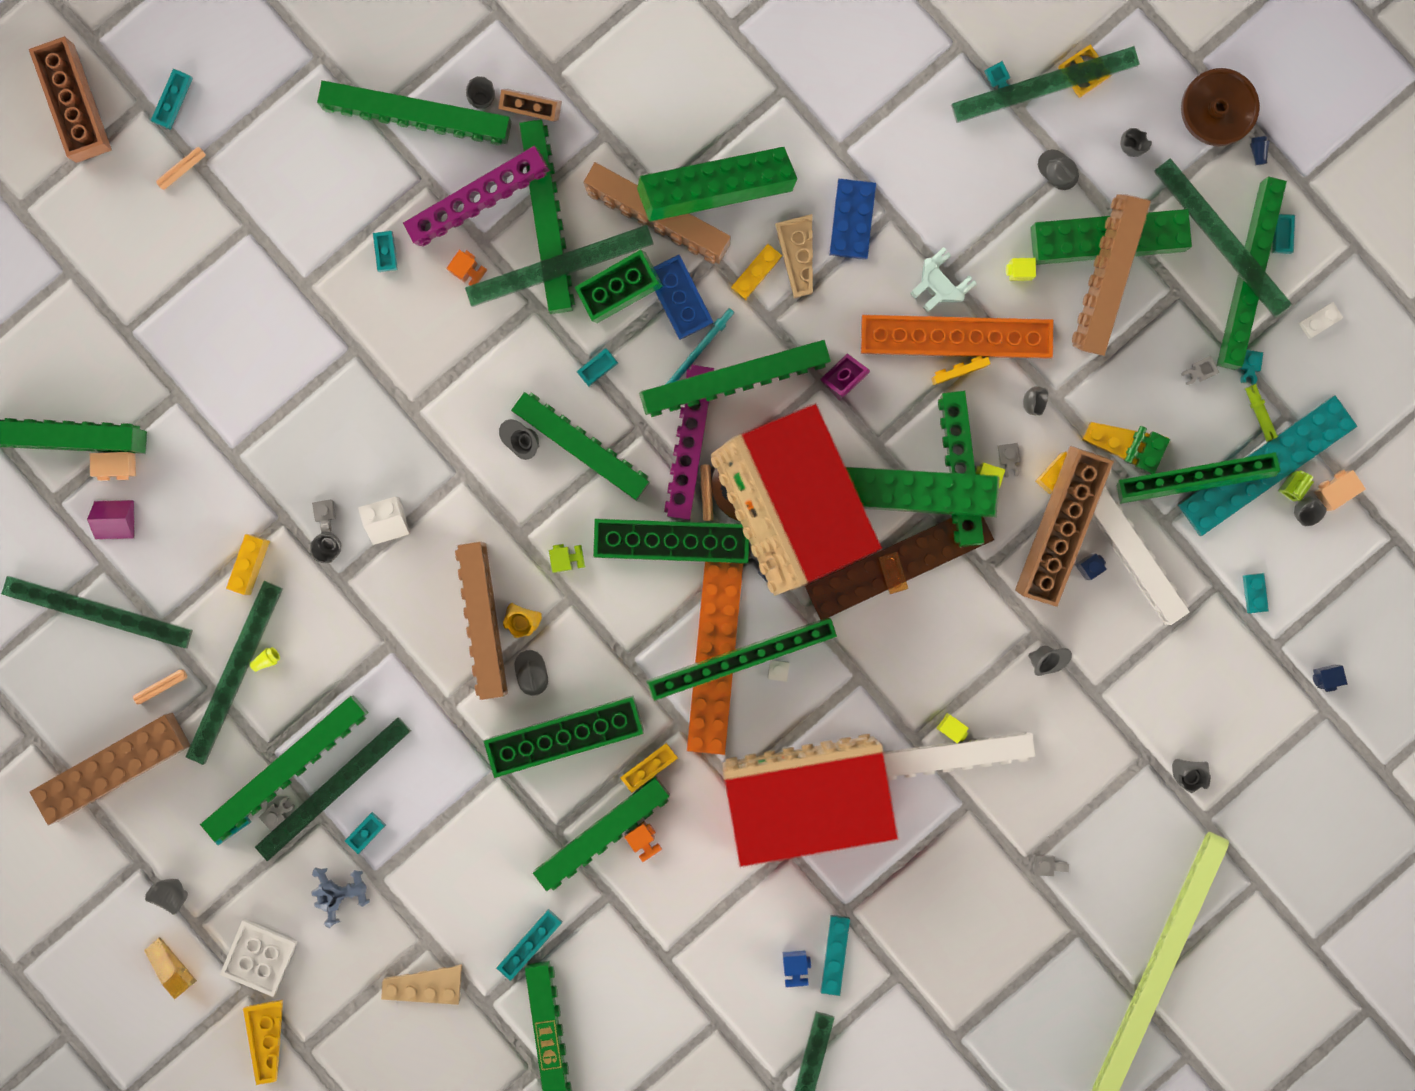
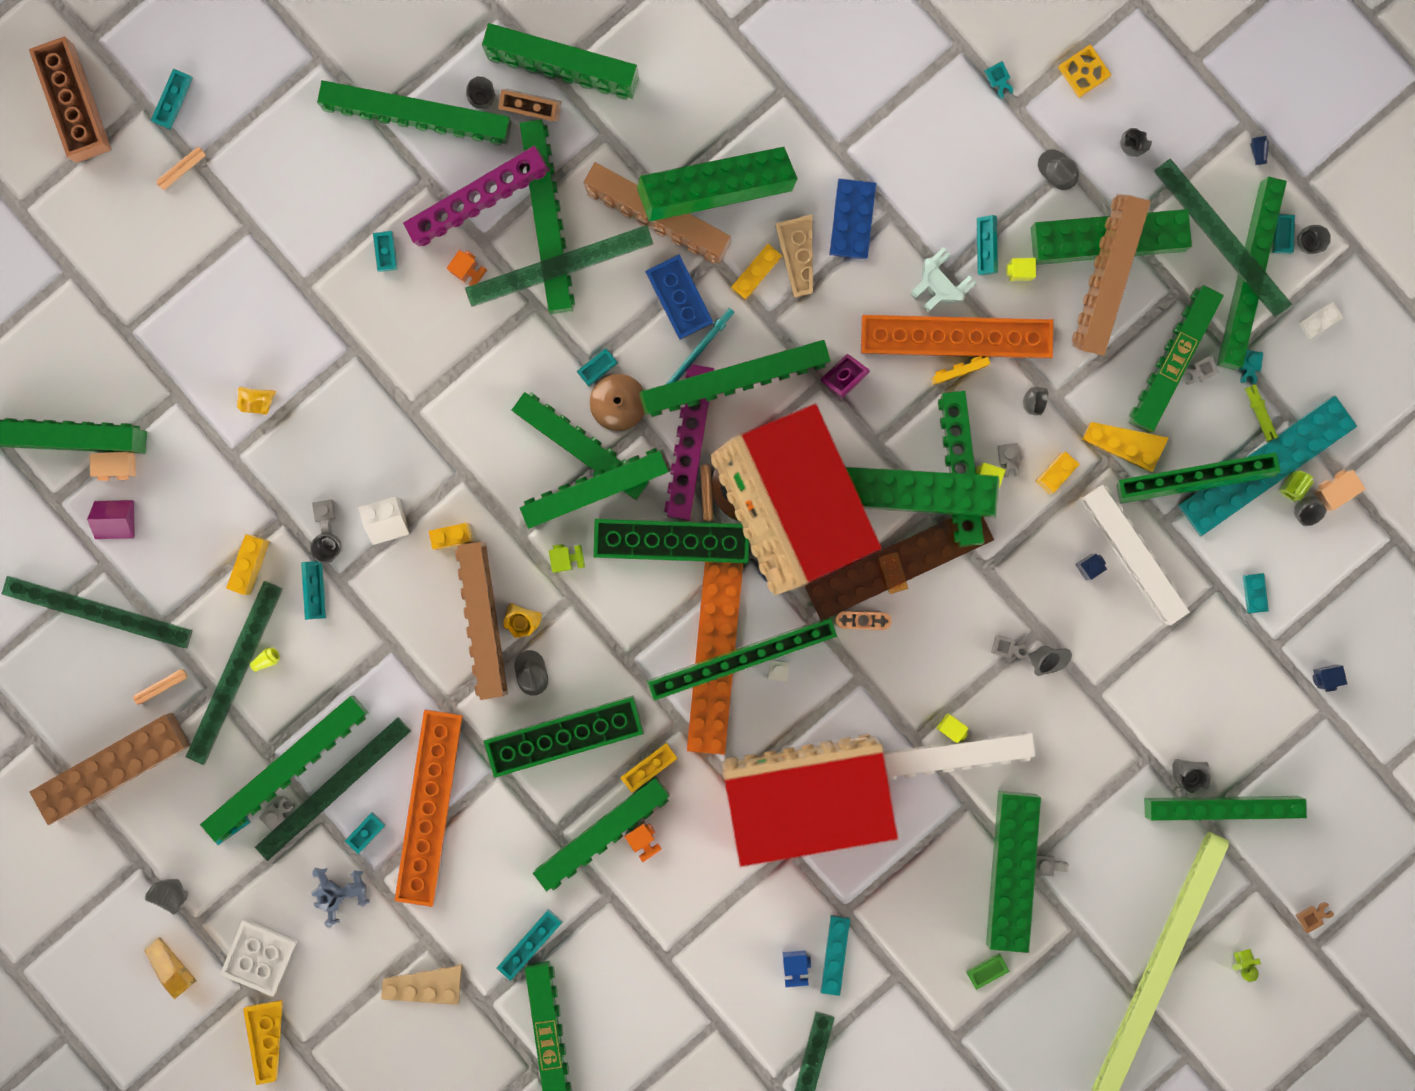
(254, 400): none -> yellow hair
(313, 590): none -> teal plate
(428, 808): none -> orange plate
(450, 536): none -> yellow brick
(519, 439): dark grey piece -> none
(560, 61): none -> green brick
(596, 488): none -> green brick
(617, 416): none -> medium nougat dish
(618, 286): green brick -> none
(877, 626): none -> light nougat beam
(987, 245): none -> teal plate
(987, 971): none -> bright green tile
(1006, 646): none -> light grey plate
(1013, 871): none -> green brick
(1045, 84): clear green plate -> none
(1063, 526): medium nougat brick -> none
(1152, 452): green plate -> none
(1175, 358): none -> green brick
(1220, 107): reddish brown dish -> none
(1225, 808): none -> green brick
(1246, 963): none -> lime hips
(1312, 918): none -> medium nougat plate
(1313, 239): none -> dark grey hair

